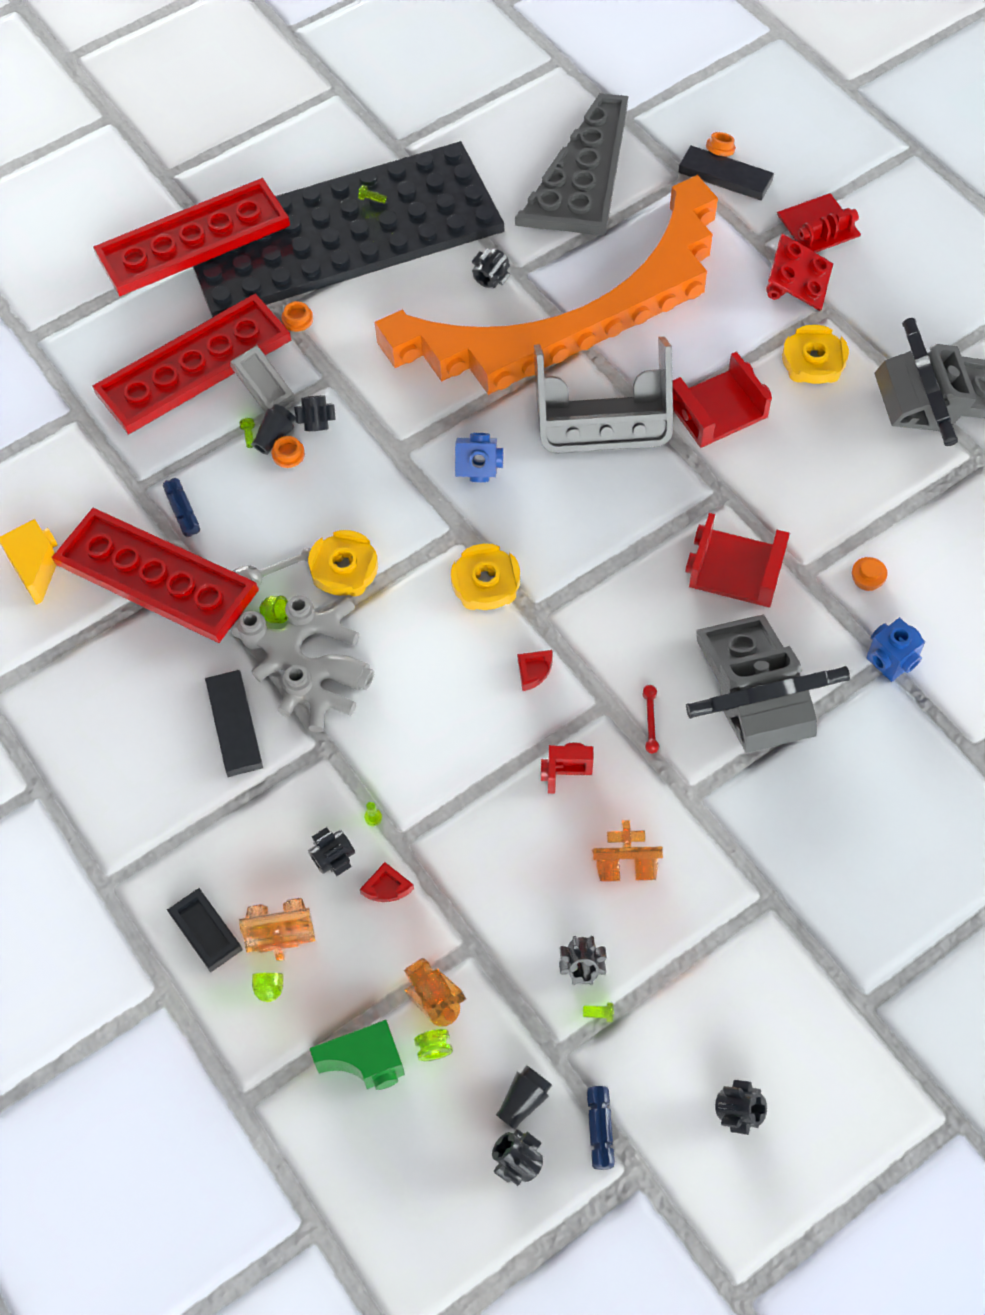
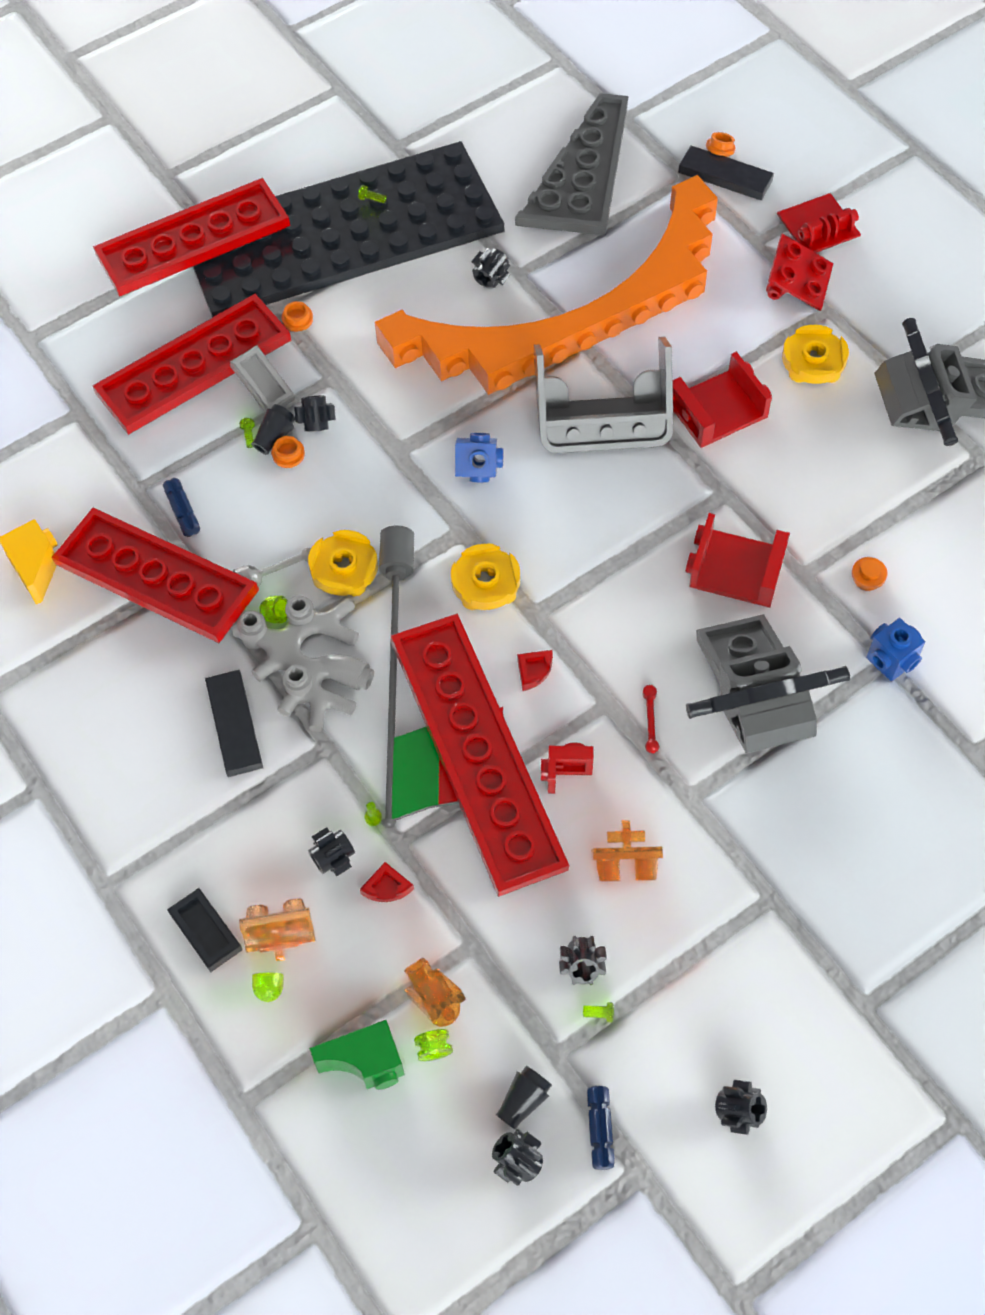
(413, 766): none -> flag
(479, 755): none -> red plate

